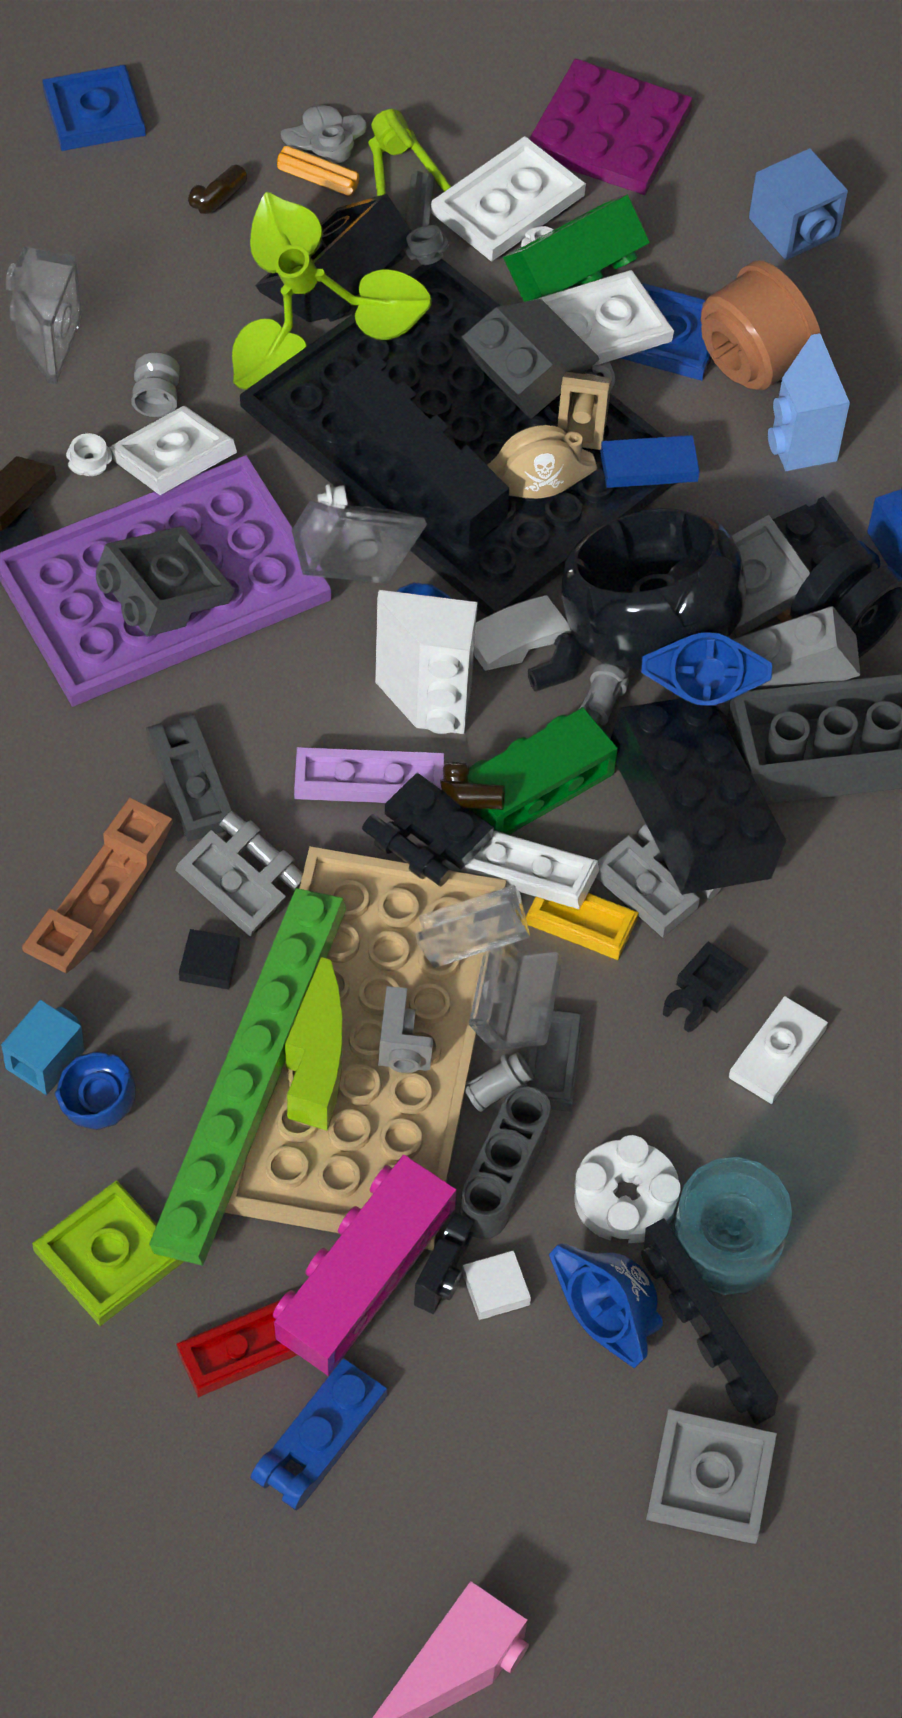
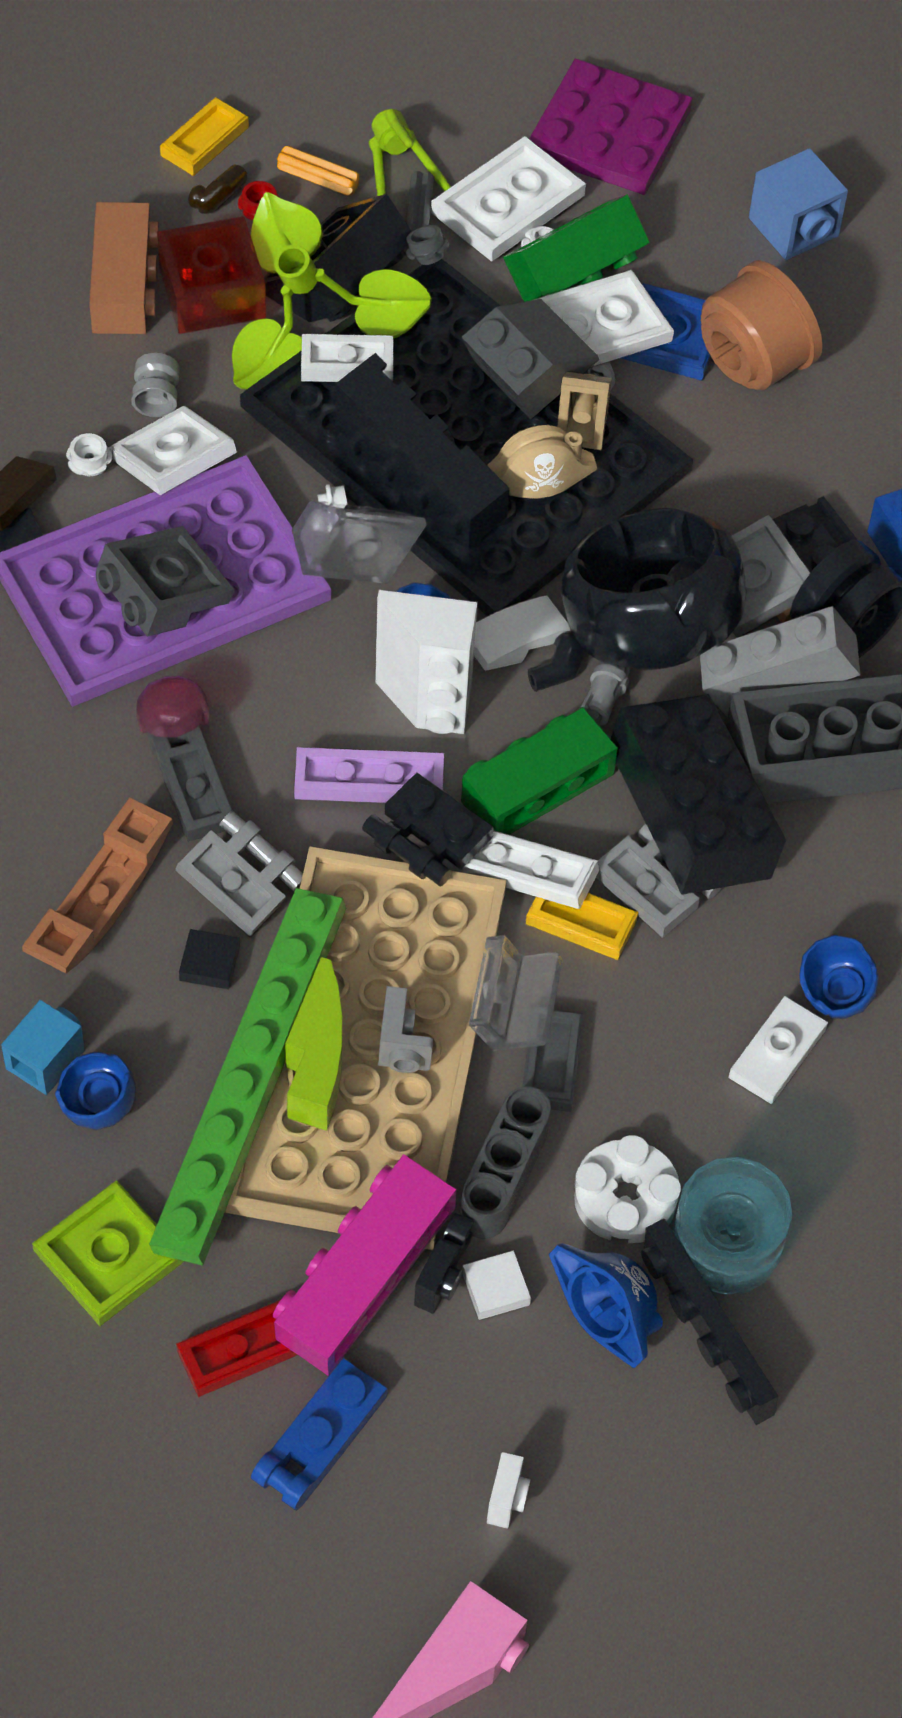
(45, 307): clear slope -> none
(93, 107): blue tile -> none
(123, 268): none -> nougat brick
(172, 707): none -> clear pink hair
(204, 136): none -> yellow tile
(211, 275): none -> clear red brick
(252, 195): none -> red plate
(326, 133): light grey plate -> none
(334, 356): none -> white plate
(468, 793): dark brown arm -> none
(472, 926): clear panel -> none
(498, 1081): light grey pin -> none
(508, 1491): none -> white plate
(649, 461): blue tile -> none
(707, 668): blue hat -> none
(708, 981): black plate -> none
(711, 1476): light grey plate -> none
(809, 410): light blue slope -> none
(838, 976): none -> blue hair

